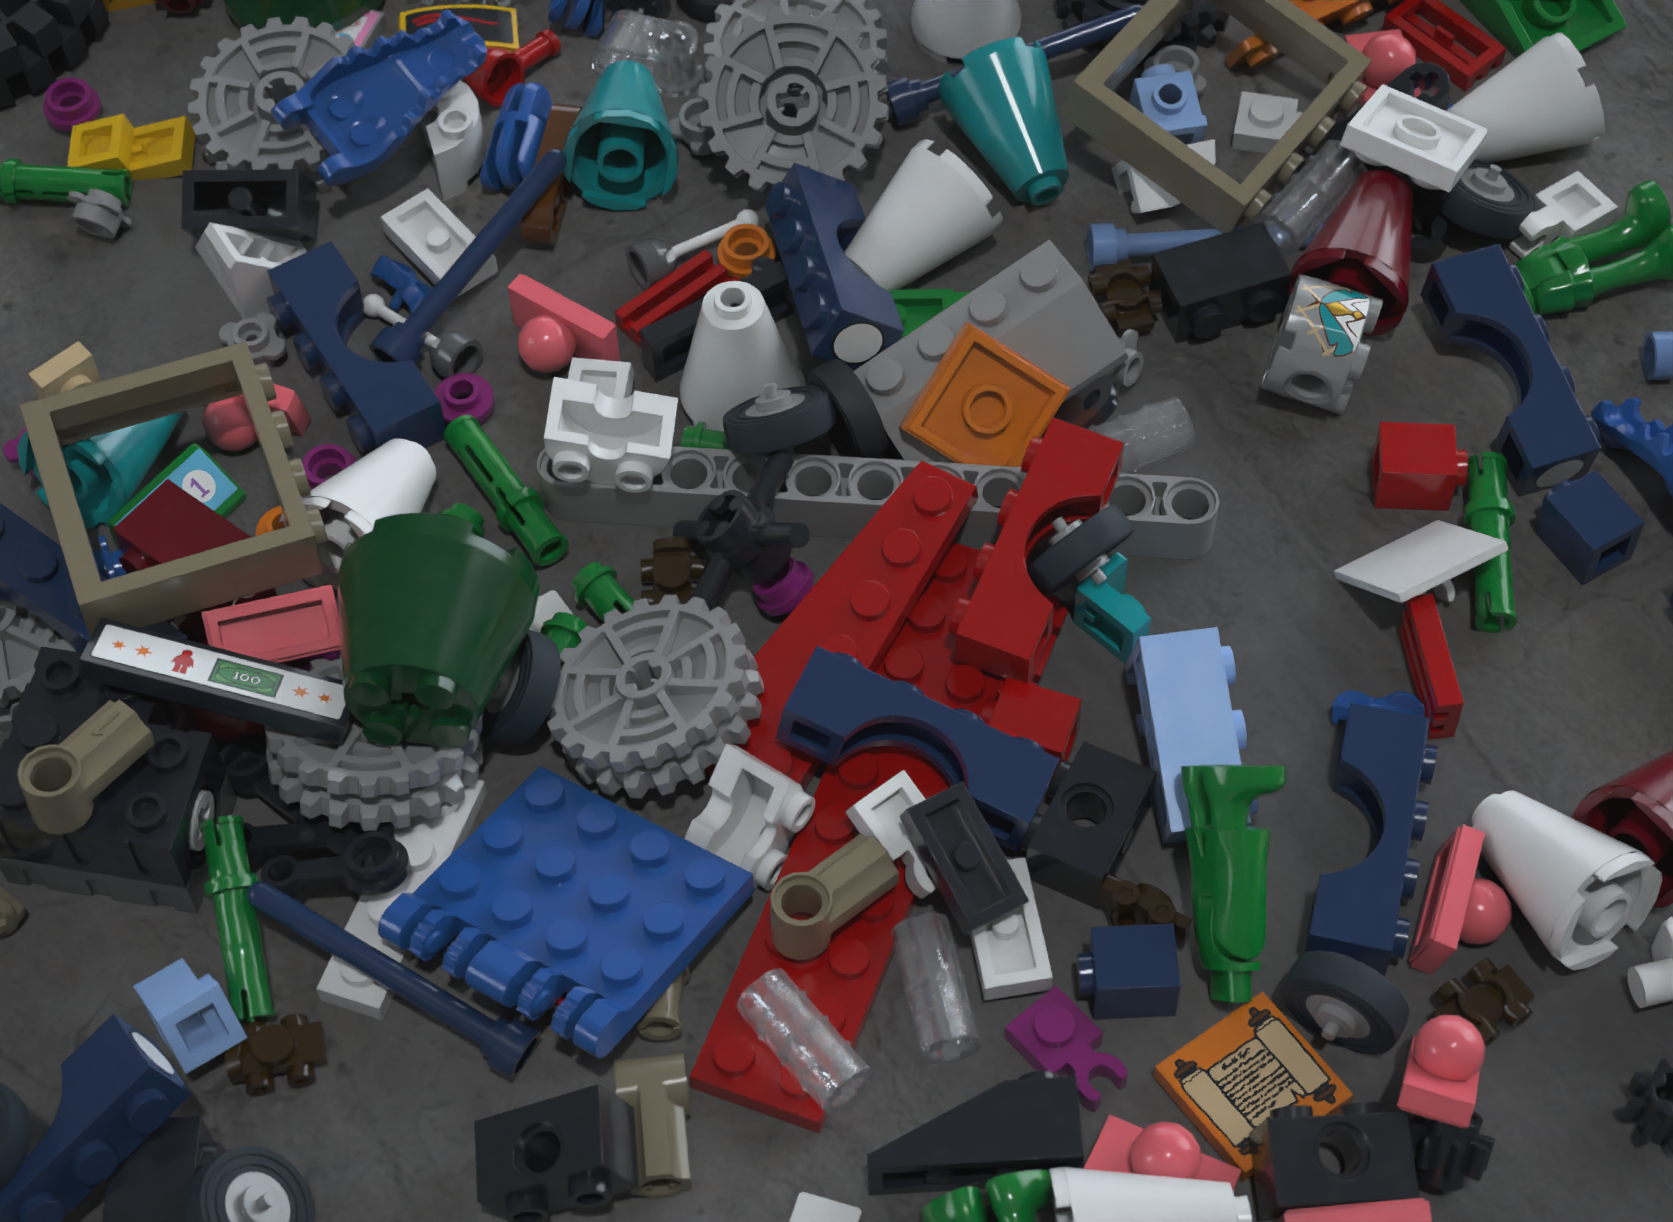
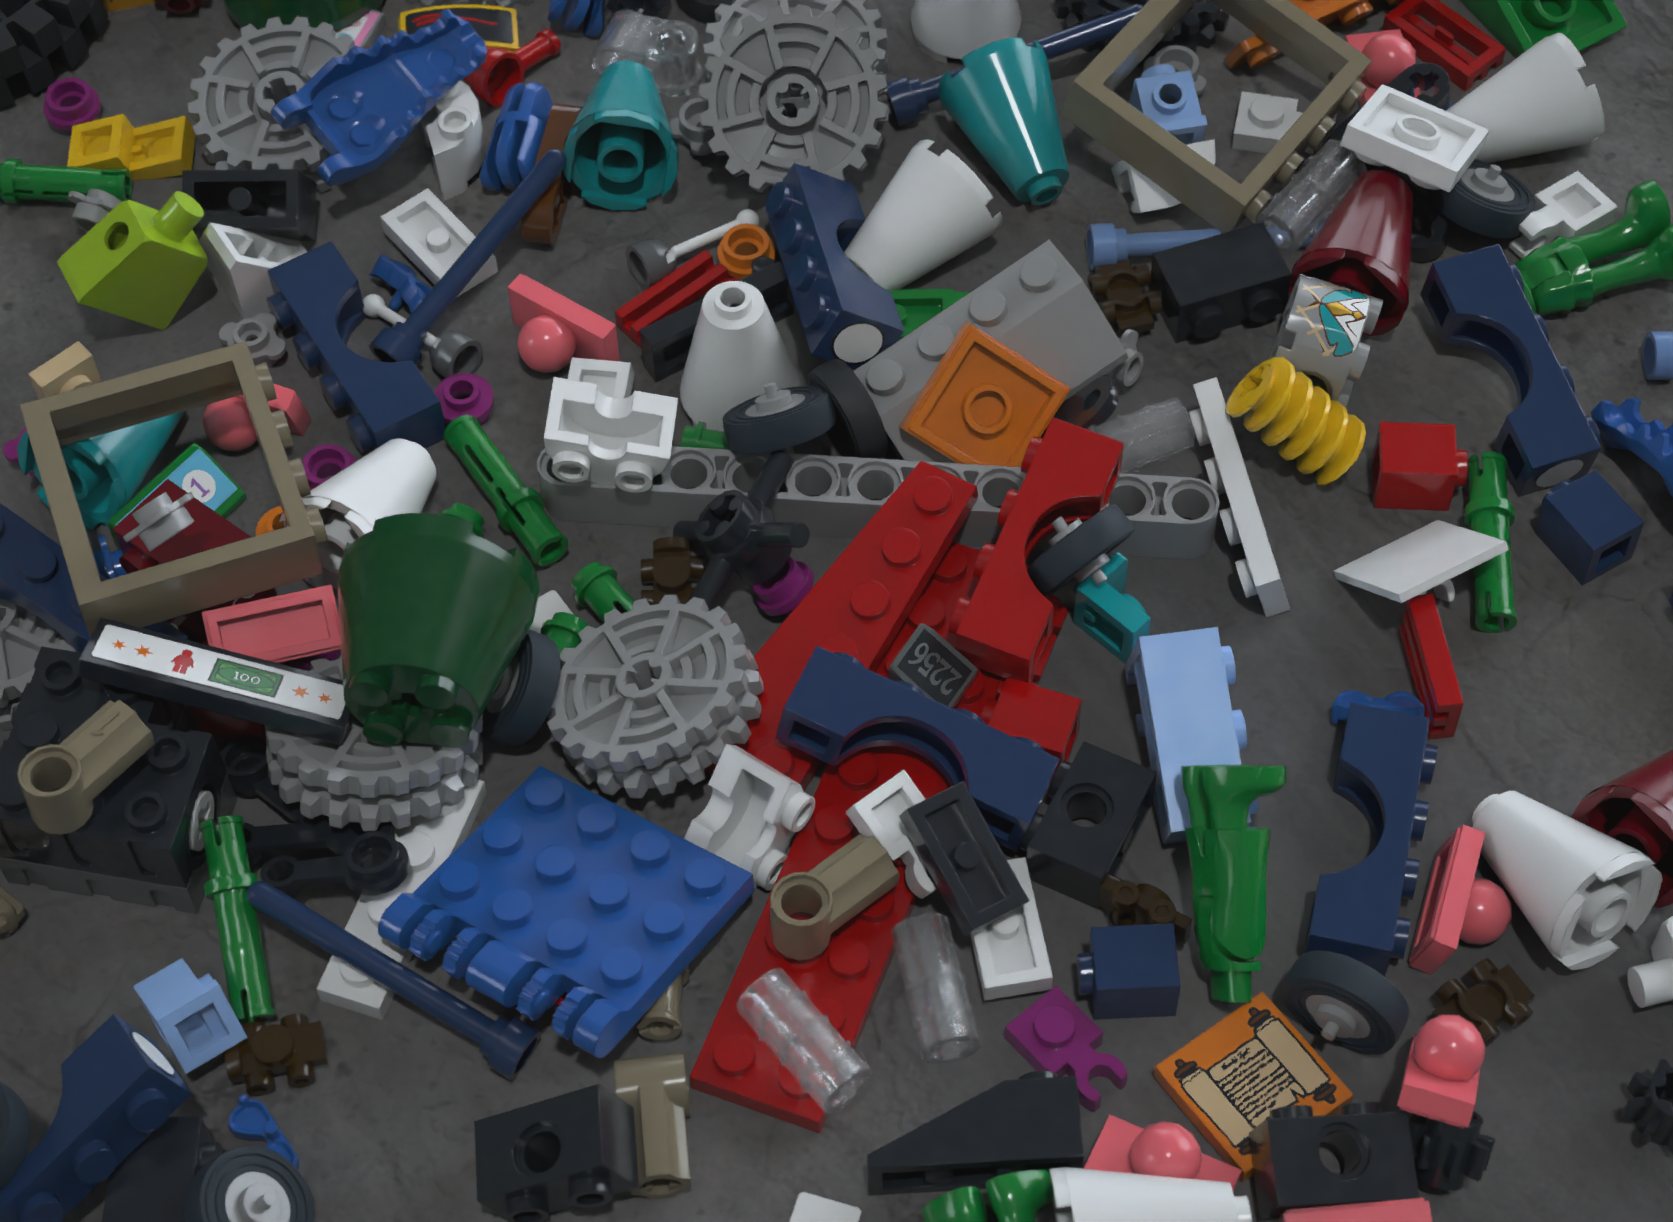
(138, 260): none -> lime torso
(160, 520): none -> light grey plate
(255, 1123): none -> blue piece
(933, 667): none -> slope
(1243, 519): none -> white plate
(1299, 417): none -> yellow piece

